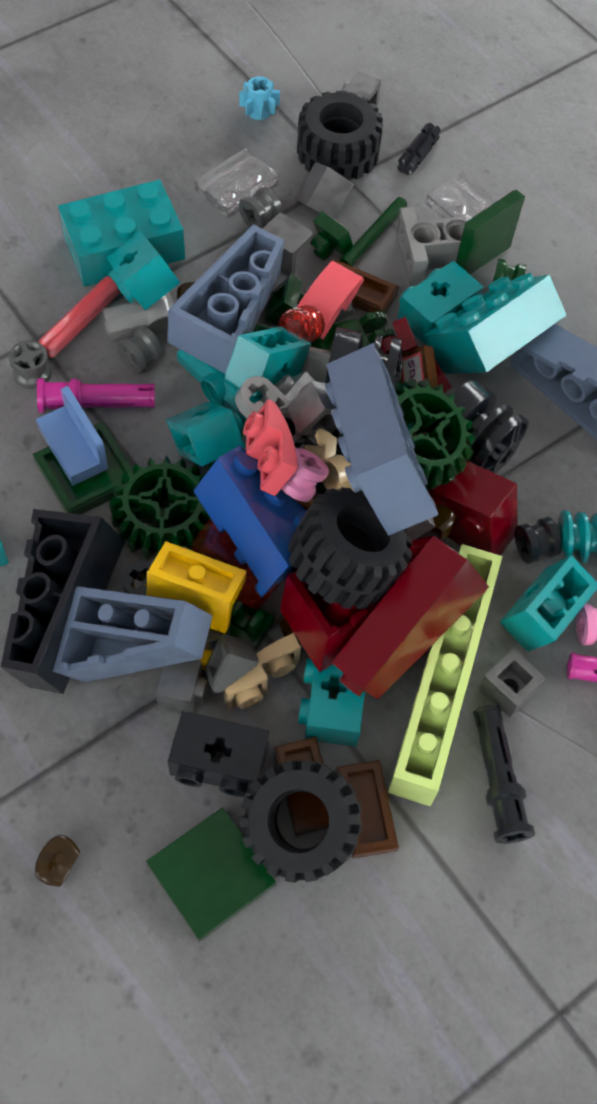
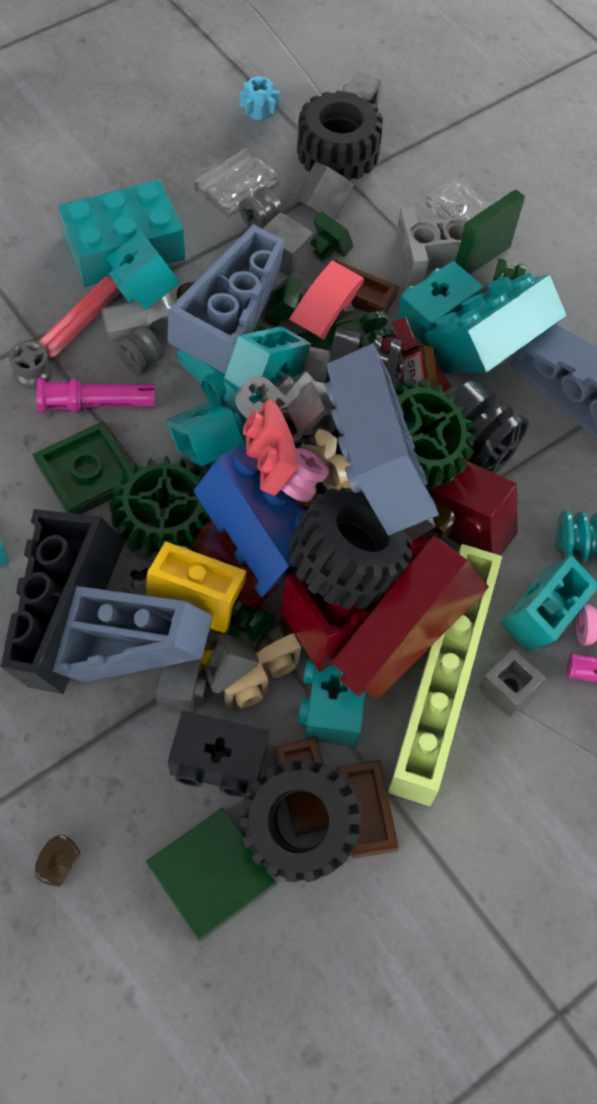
(73, 439): medium blue panel -> none
(294, 321): clear red wheel -> none
(373, 232): dark green bar -> none
(419, 149): black axle -> none
(505, 793): black pin -> none
(538, 540): black wheel -> none

